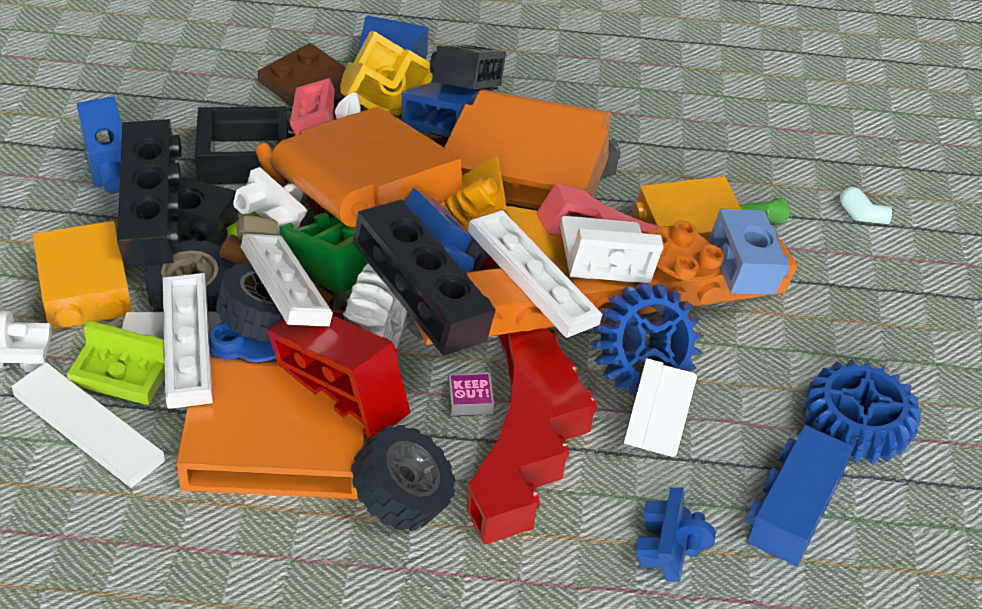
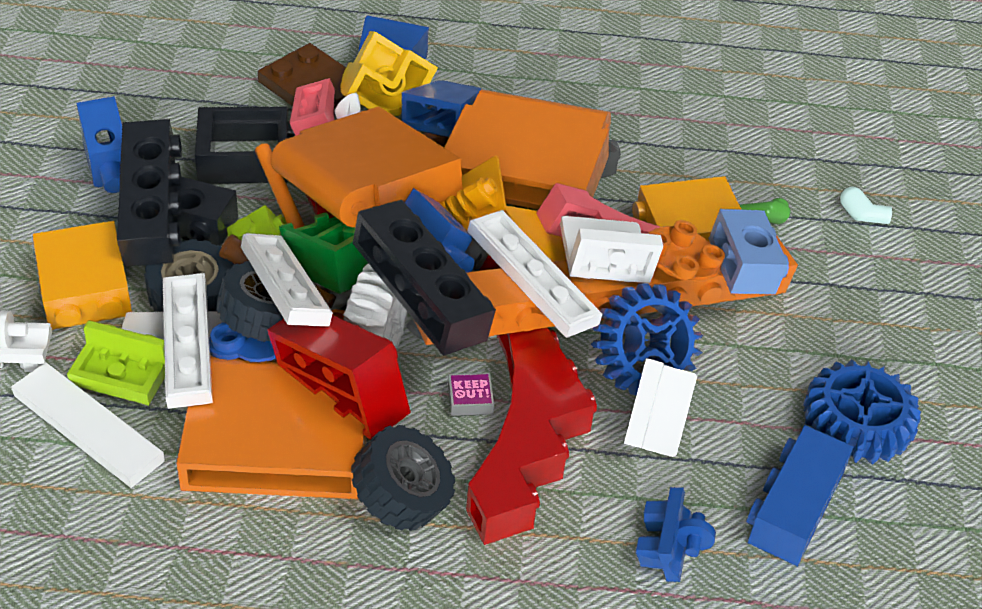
(256, 225): dark tan tile -> none
(270, 199): white hips -> none
(467, 66): black brick -> none

